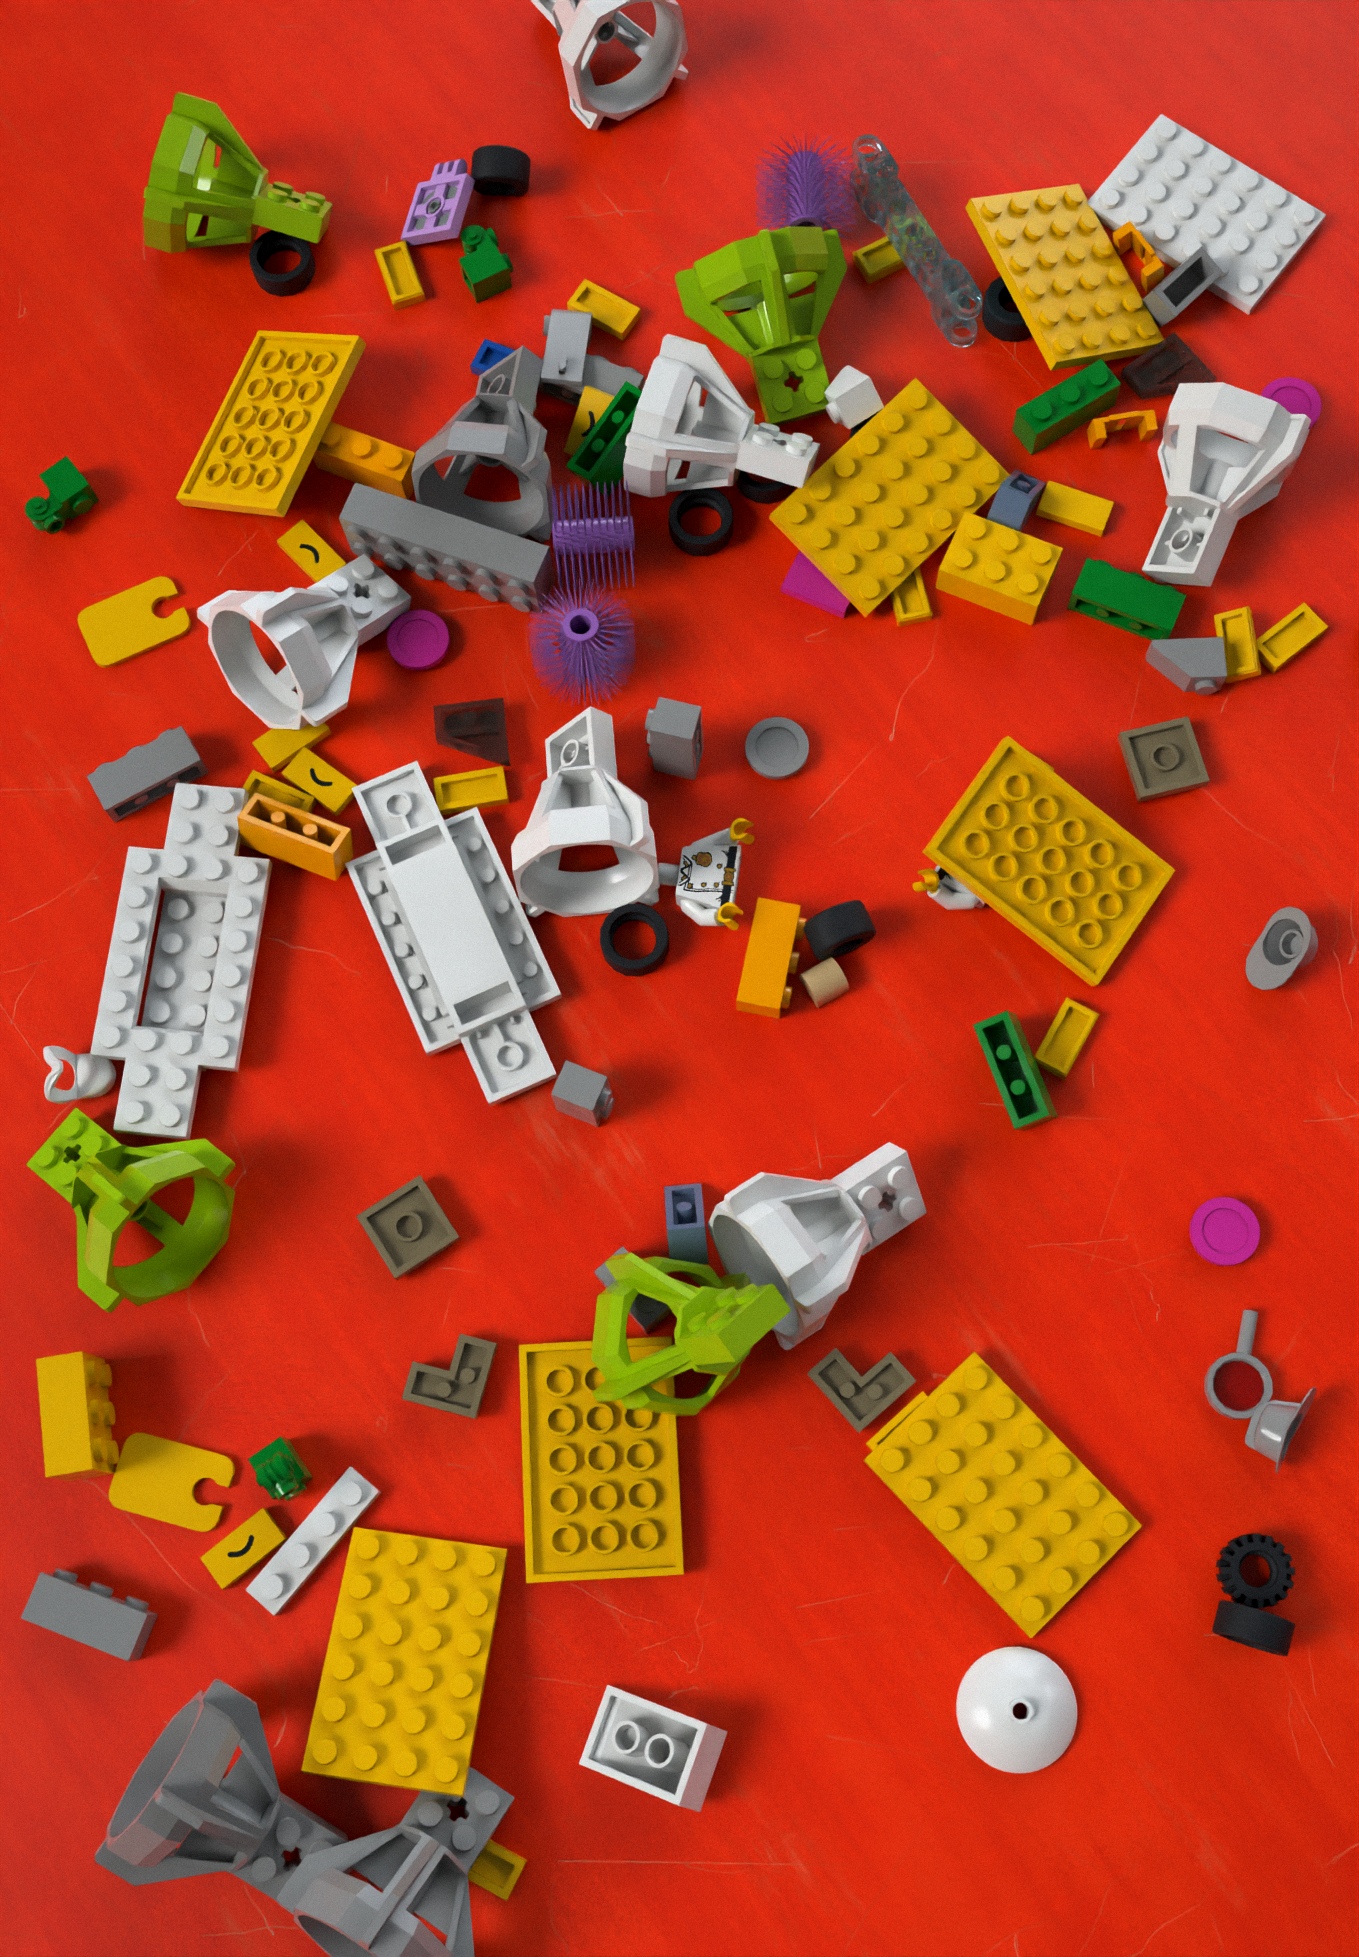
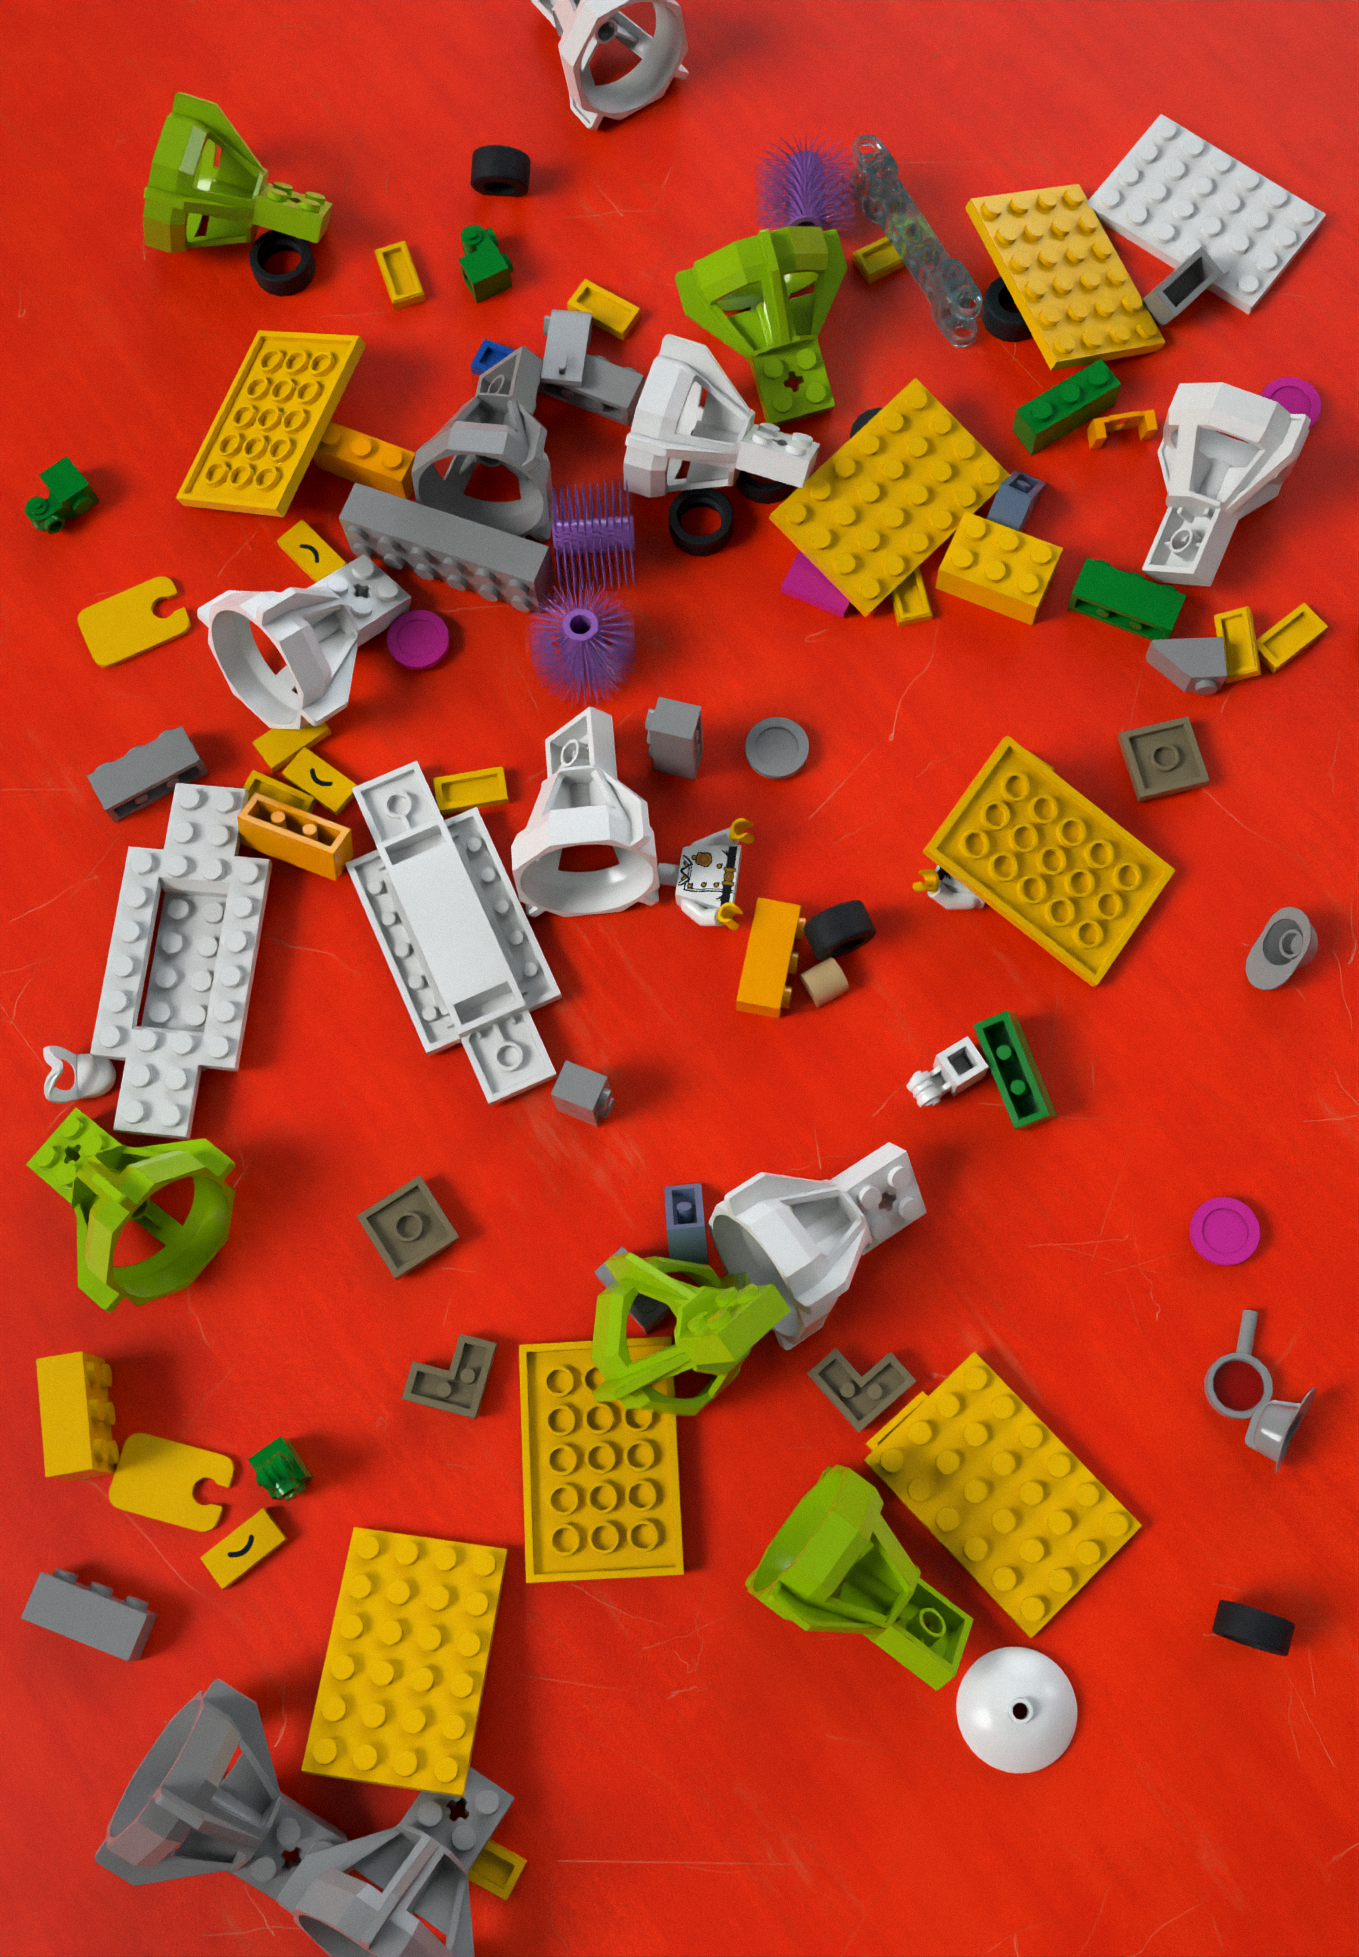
(313, 1541): white plate -> none
(439, 204): lavender piece -> none
(474, 729): clear smoke wing -> none
(590, 409): yellow tile -> none
(604, 449): green brick -> none
(628, 913): black tyre -> none
(653, 1748): white slope -> none
(847, 1573): none -> lime plate
(852, 398): white slope -> none
(953, 1072): none -> white brick
(1065, 1038): yellow tile -> none
(1075, 508): yellow tile -> none
(1128, 237): light orange piece -> none
(1164, 368): clear smoke wing -> none
(1277, 1560): black tyre -> none

